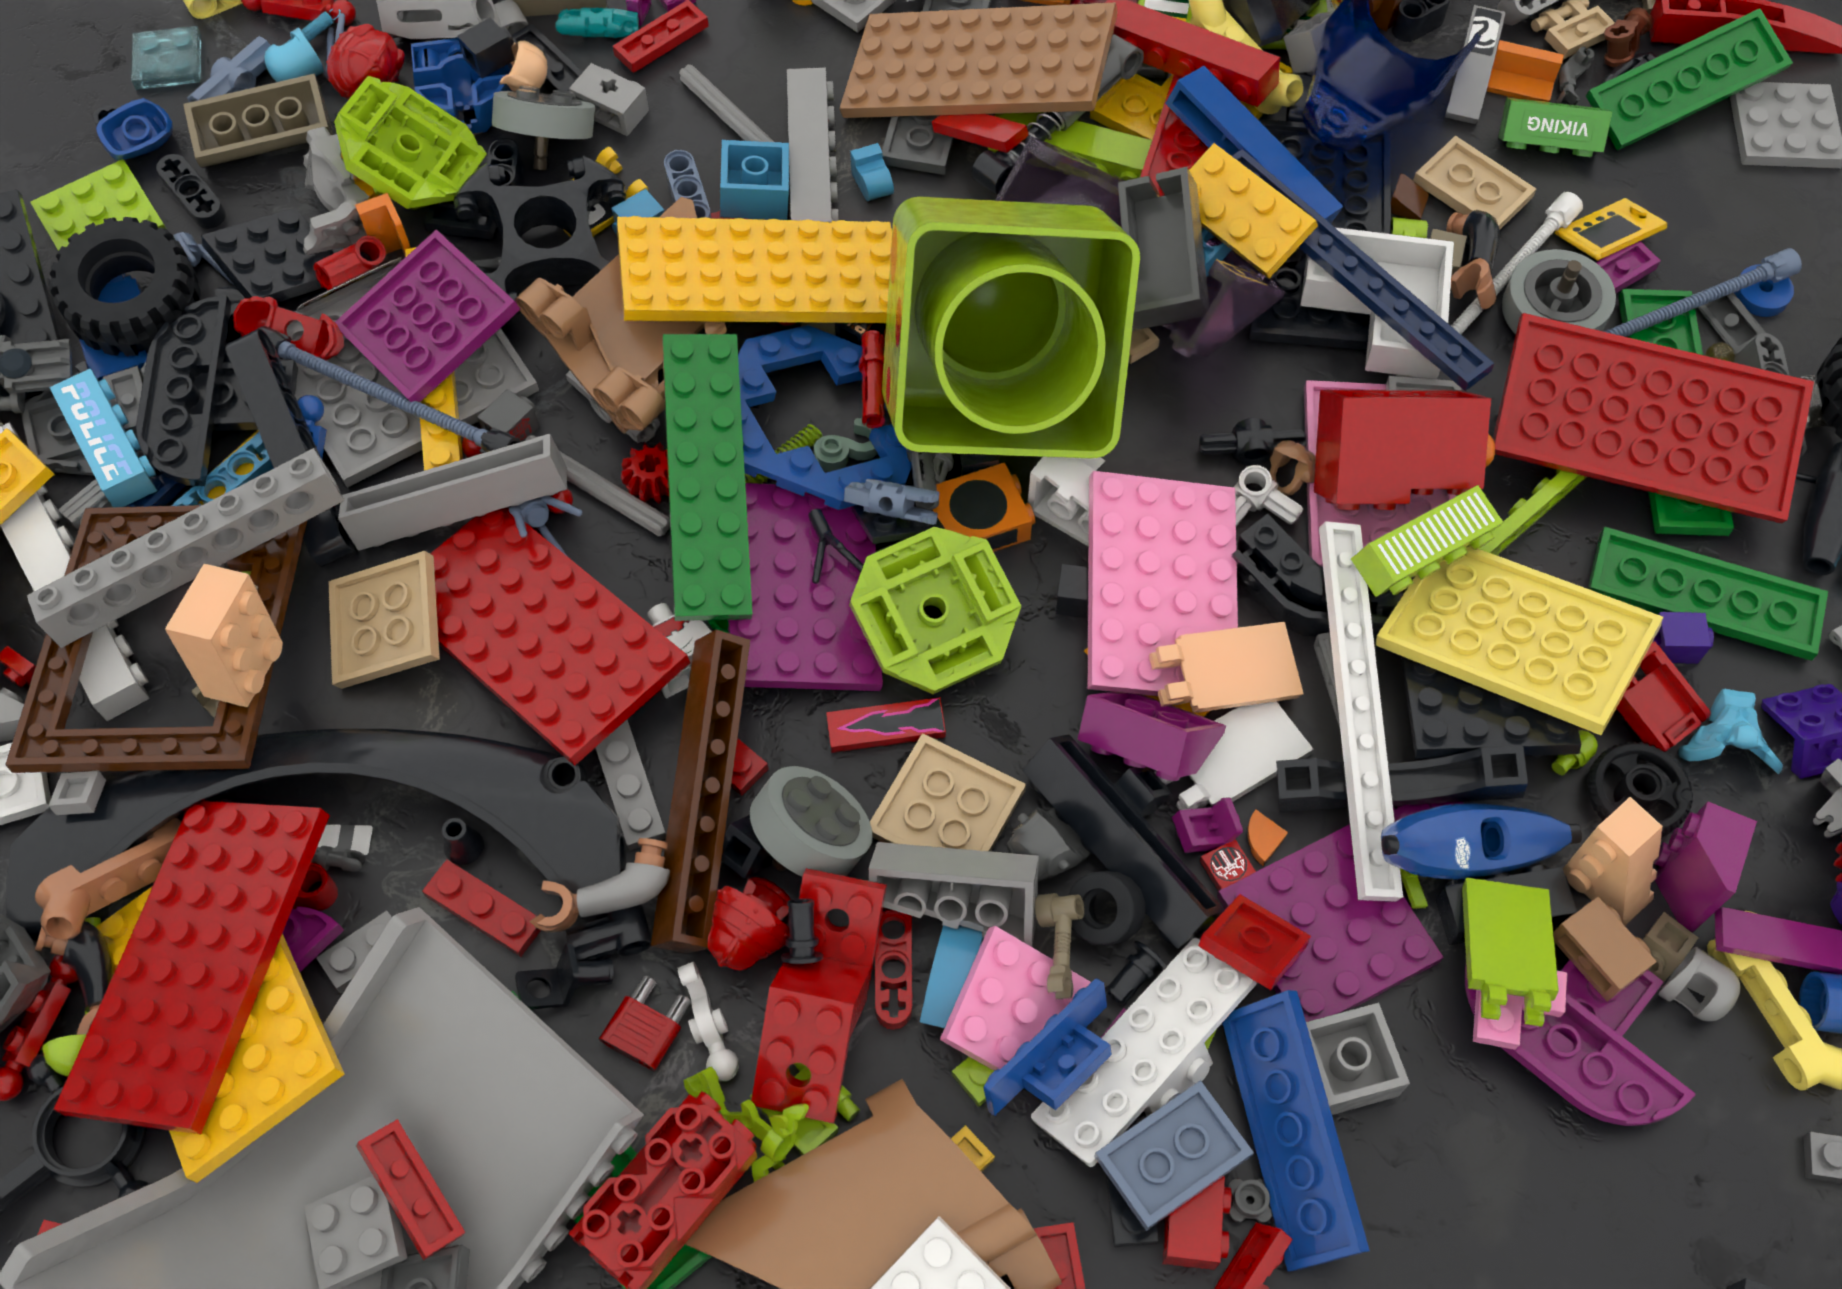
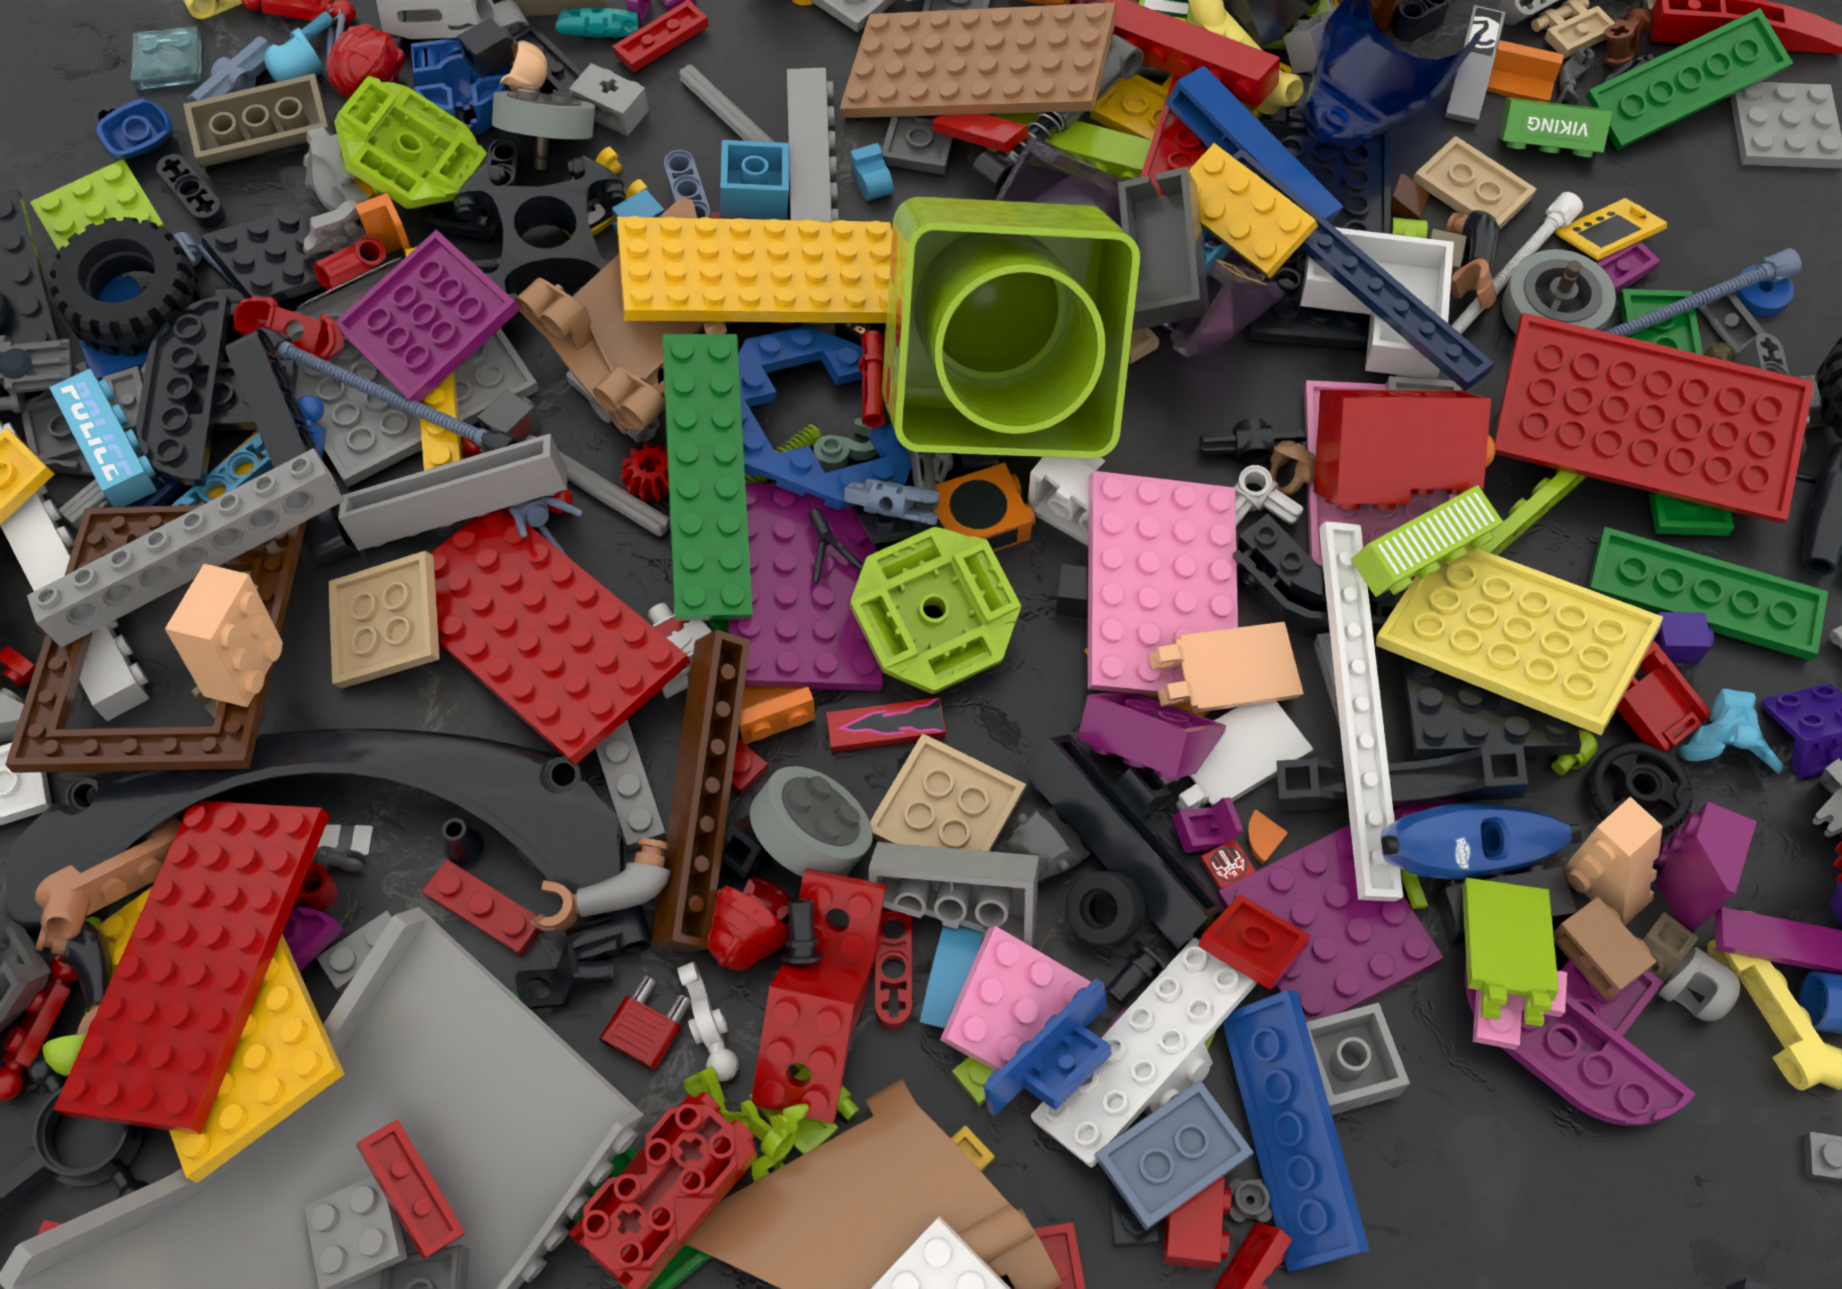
(77, 793): light grey plate -> none
(773, 711): none -> orange bracket
(1059, 912): dark tan brick -> none

